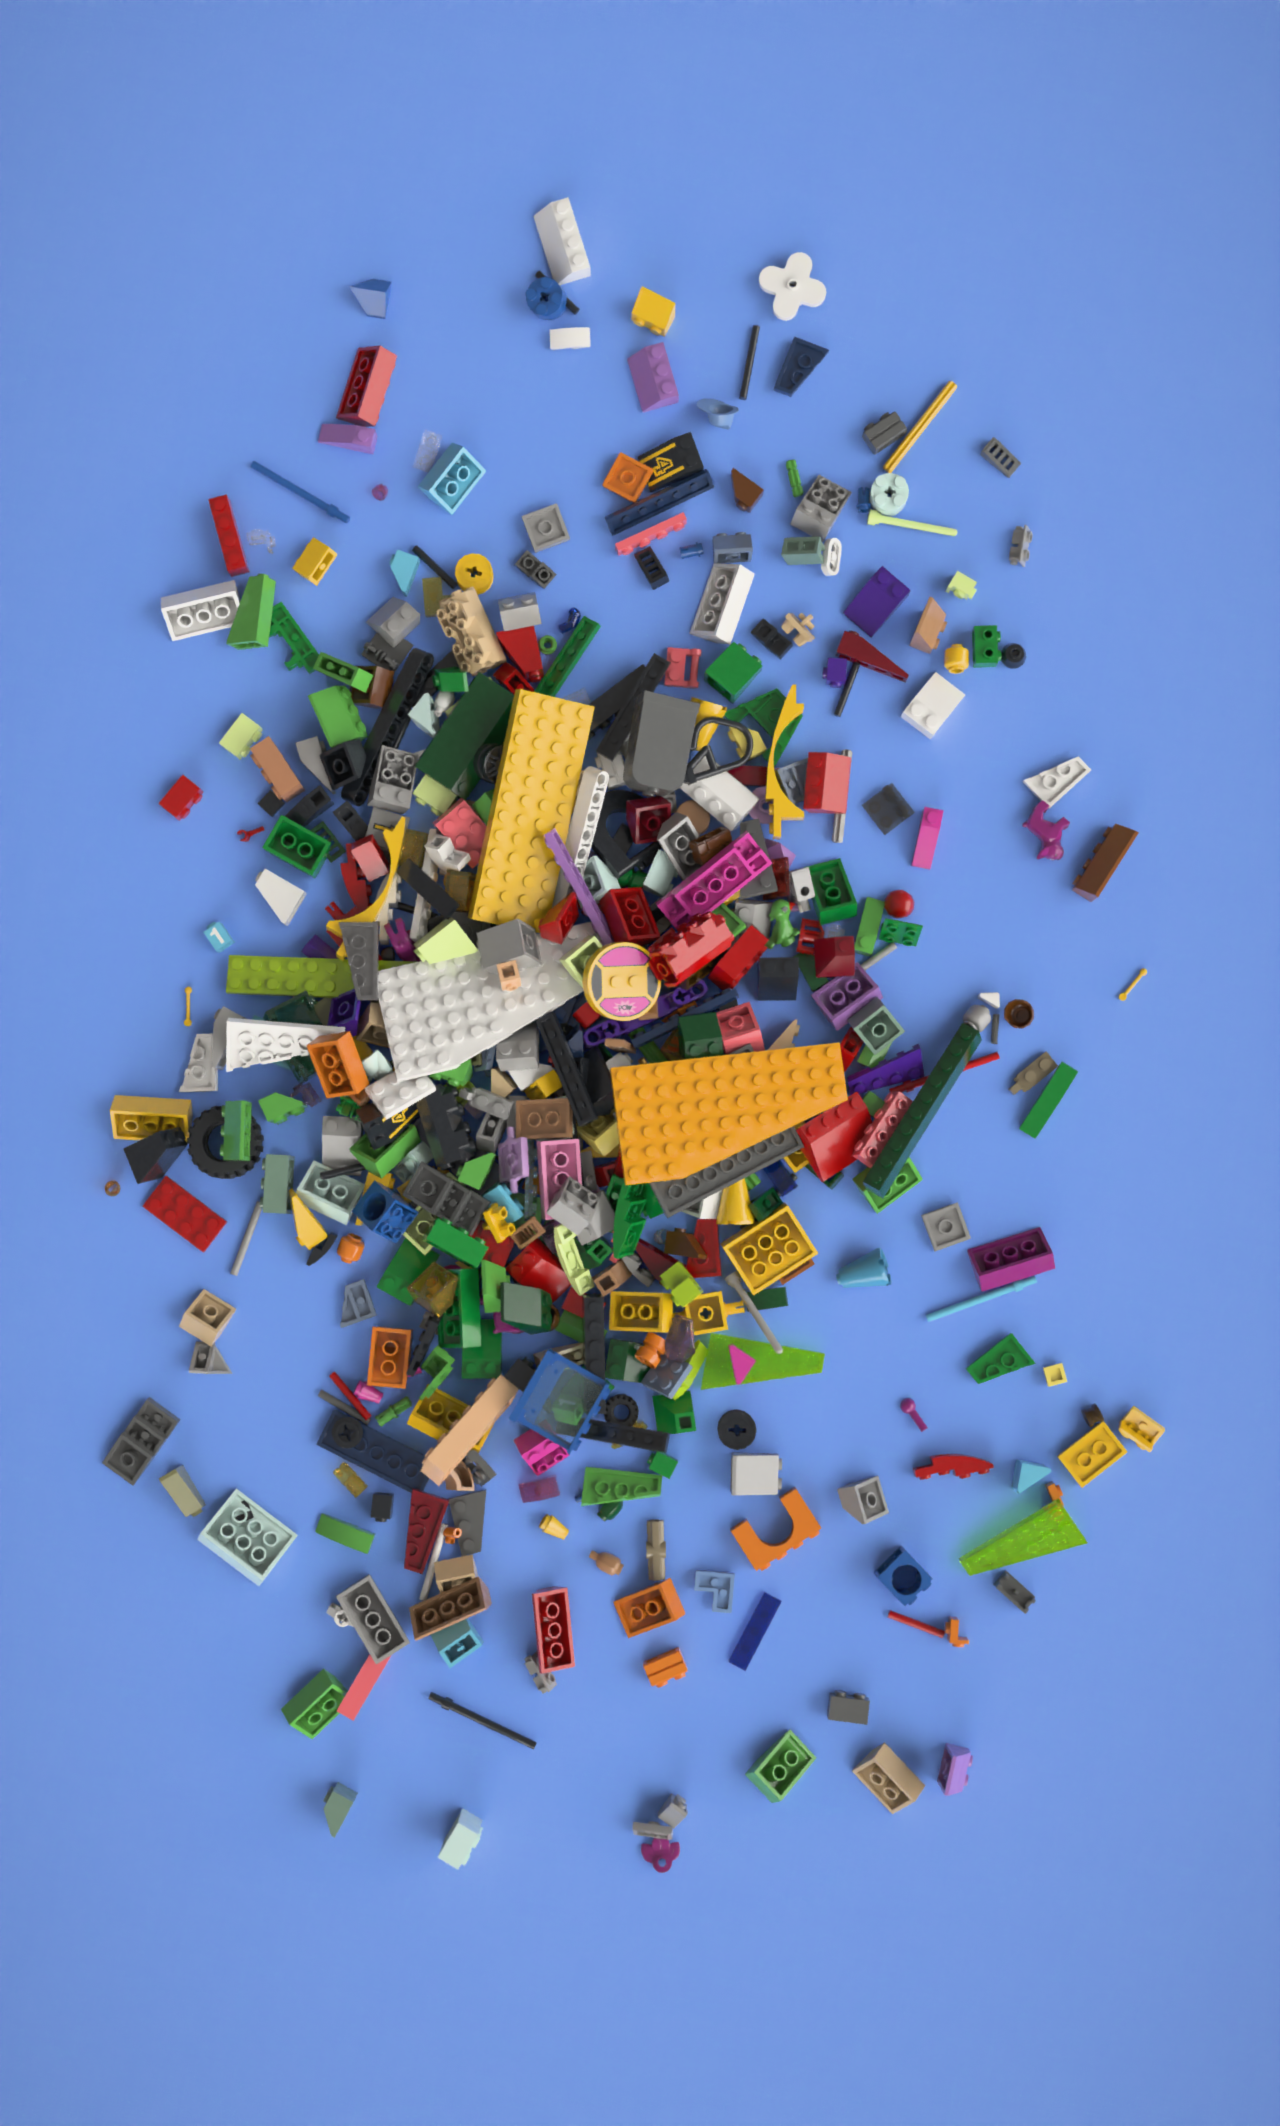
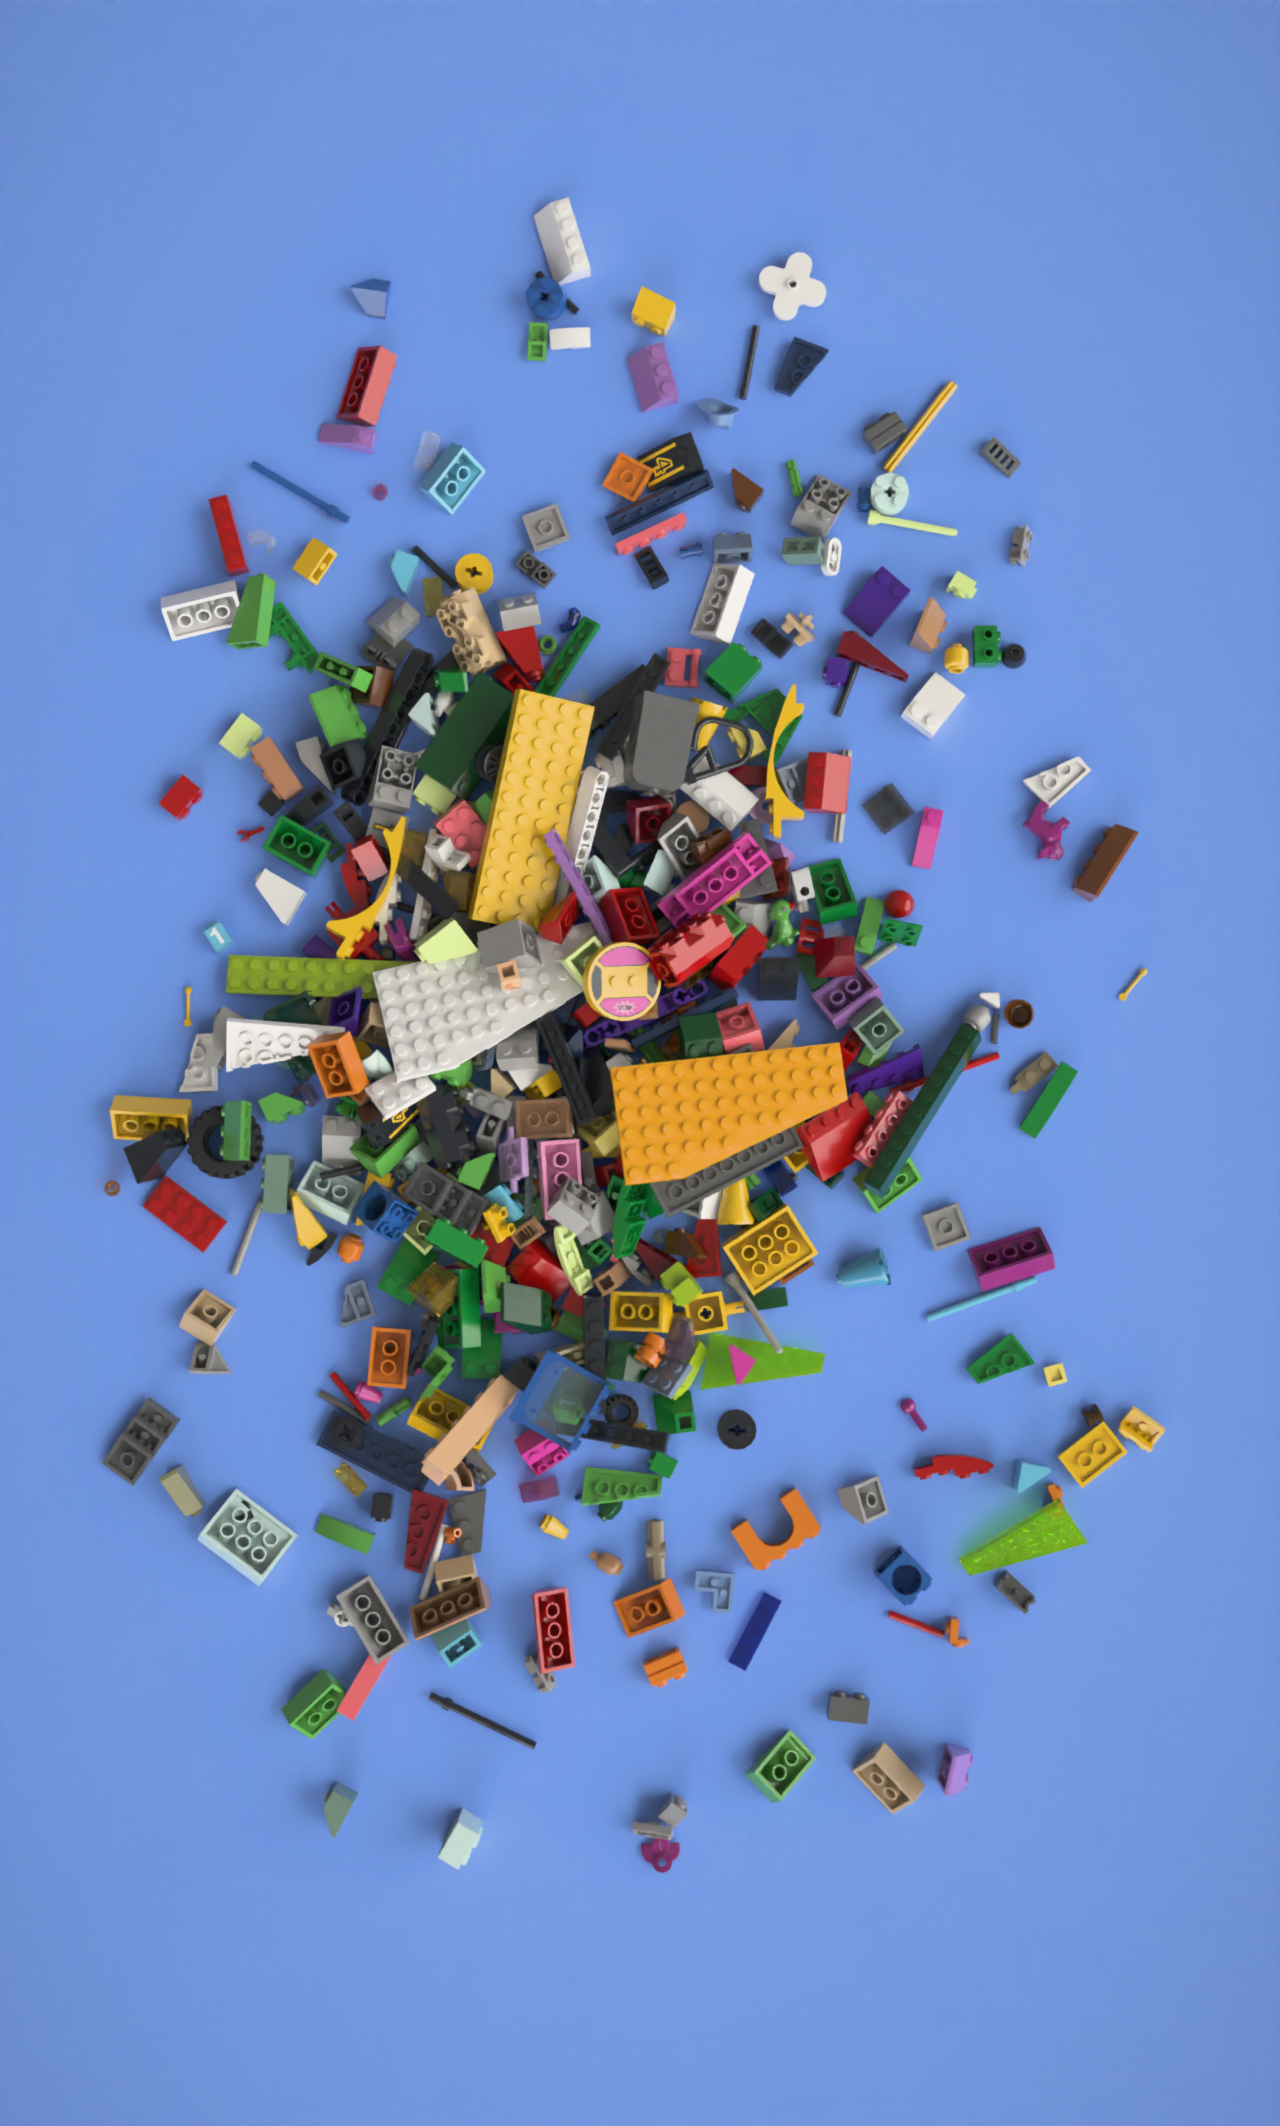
(362, 955): flat silver wing -> none
(537, 341): none -> bright green slope
(755, 1473): slope -> none

